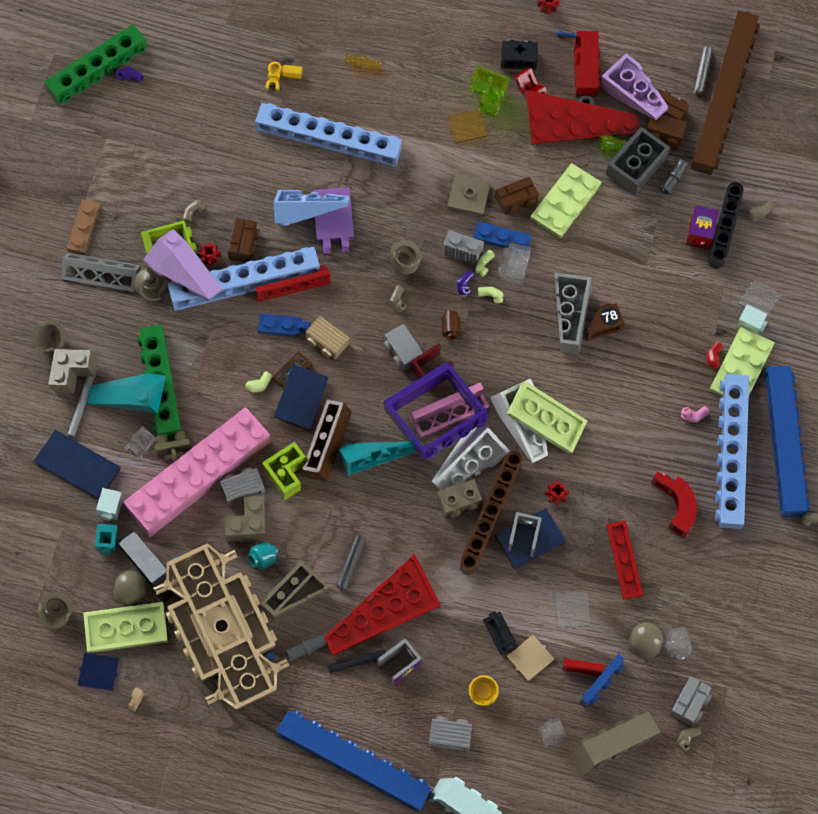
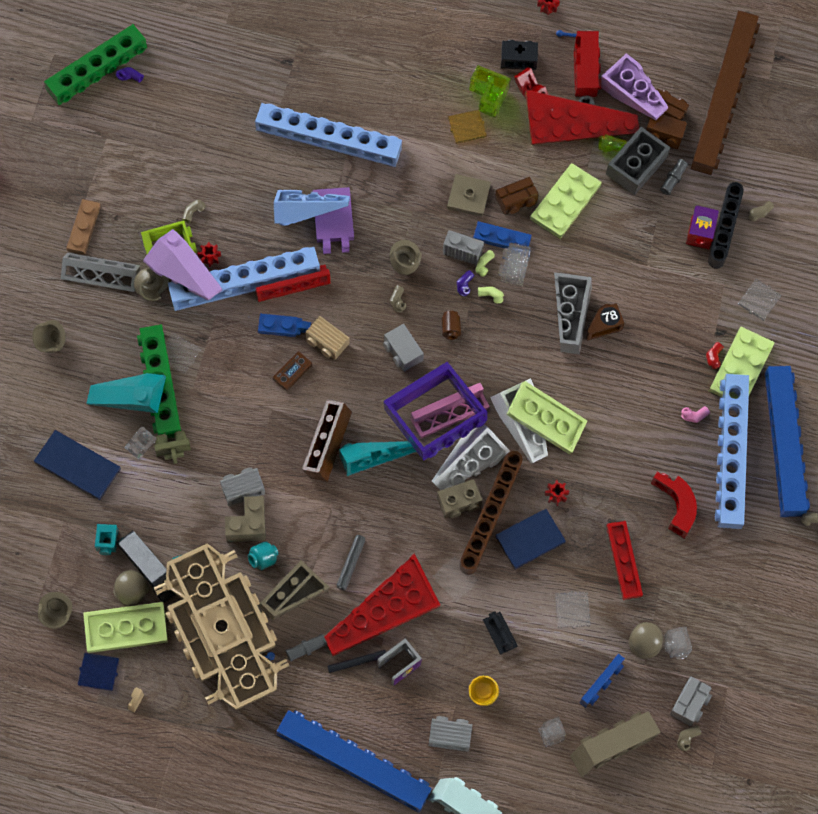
(67, 366): dark tan brick -> none
(80, 406): light grey bar -> none
(109, 504): light aqua brick -> none
(197, 472): bright pink brick -> none
(242, 240): reddish brown brick -> none
(259, 385): yellowish green arm -> none
(275, 70): yellow bar -> none
(281, 470): lime brick -> none
(301, 397): dark blue tile -> none
(363, 62): clear yellow pin -> none
(424, 358): dark red piece -> none
(530, 658): tan piece -> none
(534, 522): light grey piece -> none
(583, 667): red tile -> none
(703, 70): light grey axle -> none
(752, 319): light aqua brick -> none

